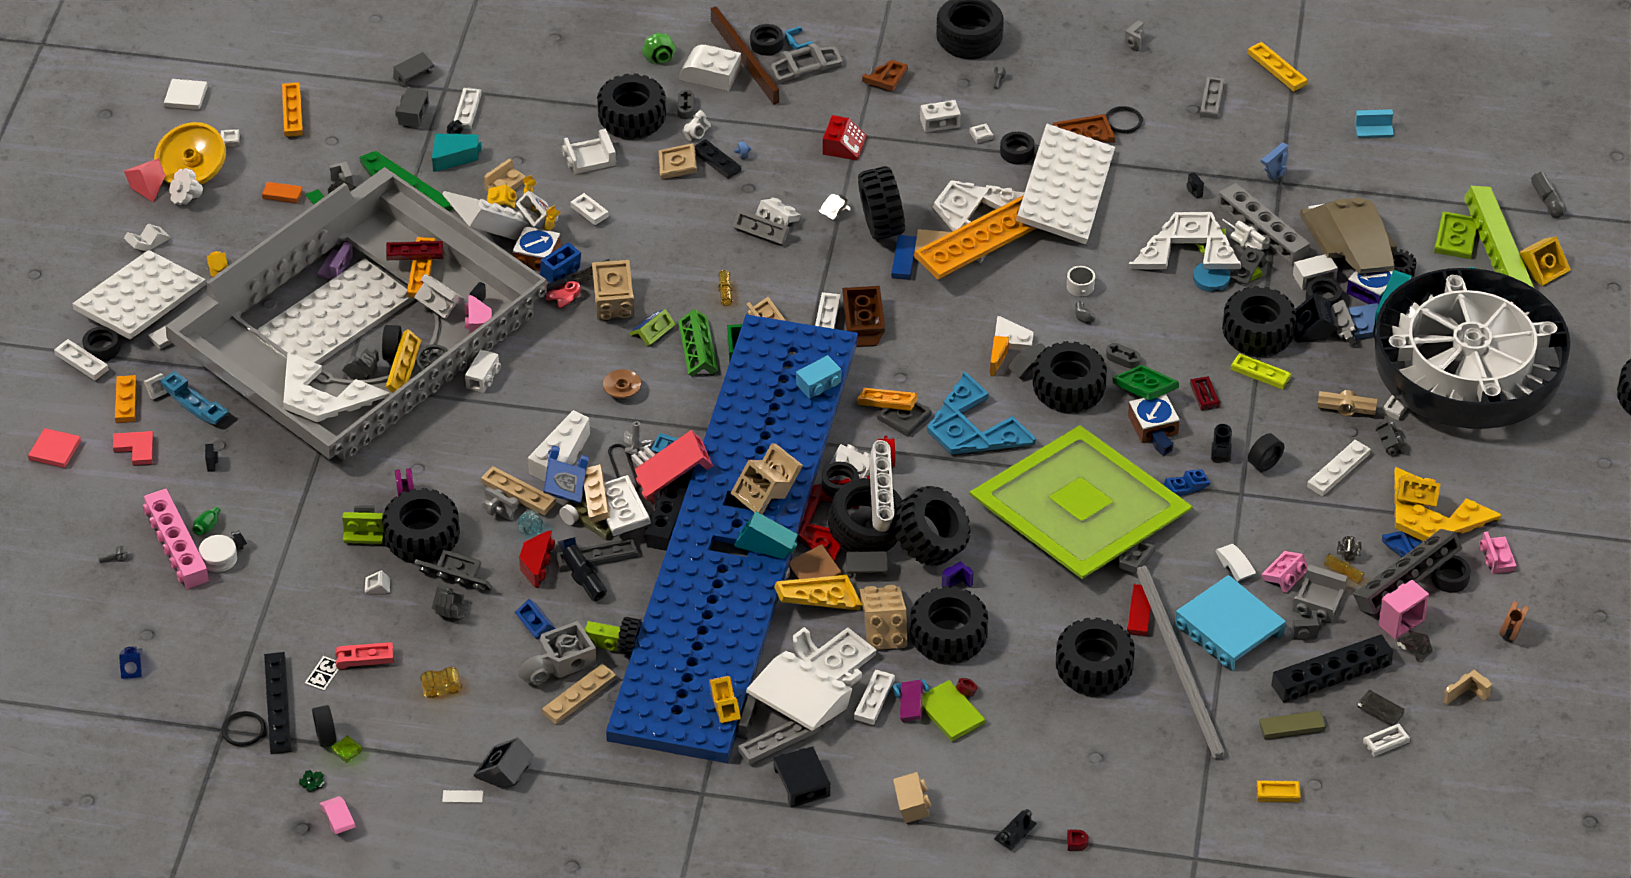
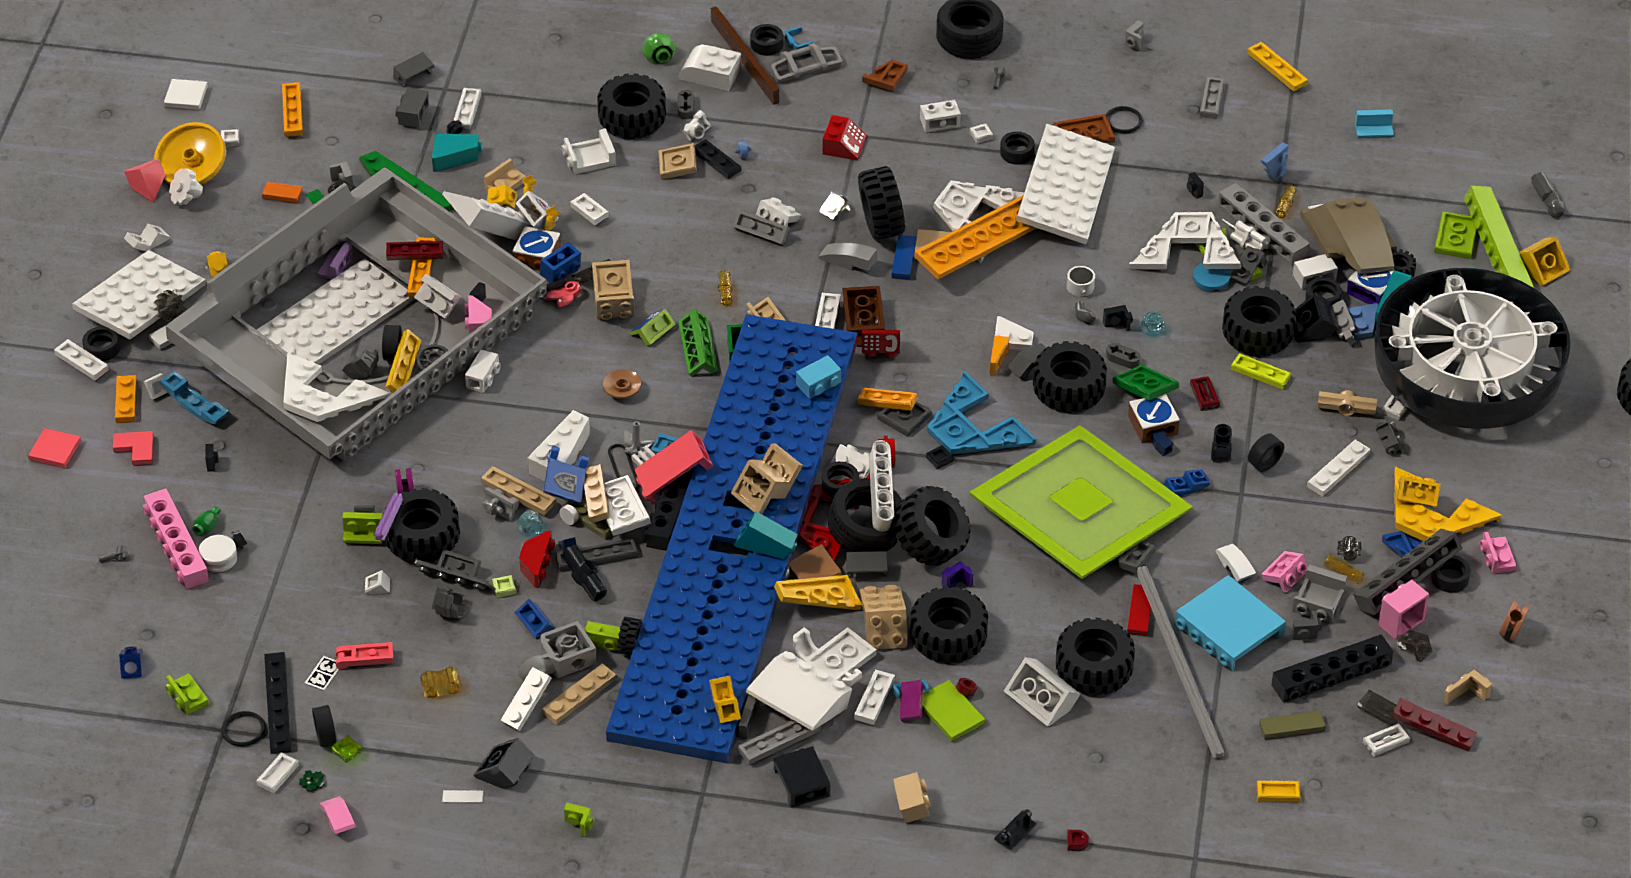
(169, 305): none -> clear smoke gear
(186, 693): none -> lime bracket
(277, 773): none -> white tile
(388, 516): none -> medium lavender axle
(504, 586): none -> yellowish green tile
(526, 699): none -> white plate
(579, 816): none -> lime bracket
(849, 255): none -> light grey slope
(881, 342): none -> red slope
(939, 457): none -> black tile
(1041, 691): none -> white slope
(1117, 315): none -> black bracket
(1152, 324): none -> clear light blue cone
(1285, 201): none -> clear yellow pin
(1434, 724): none -> dark red plate

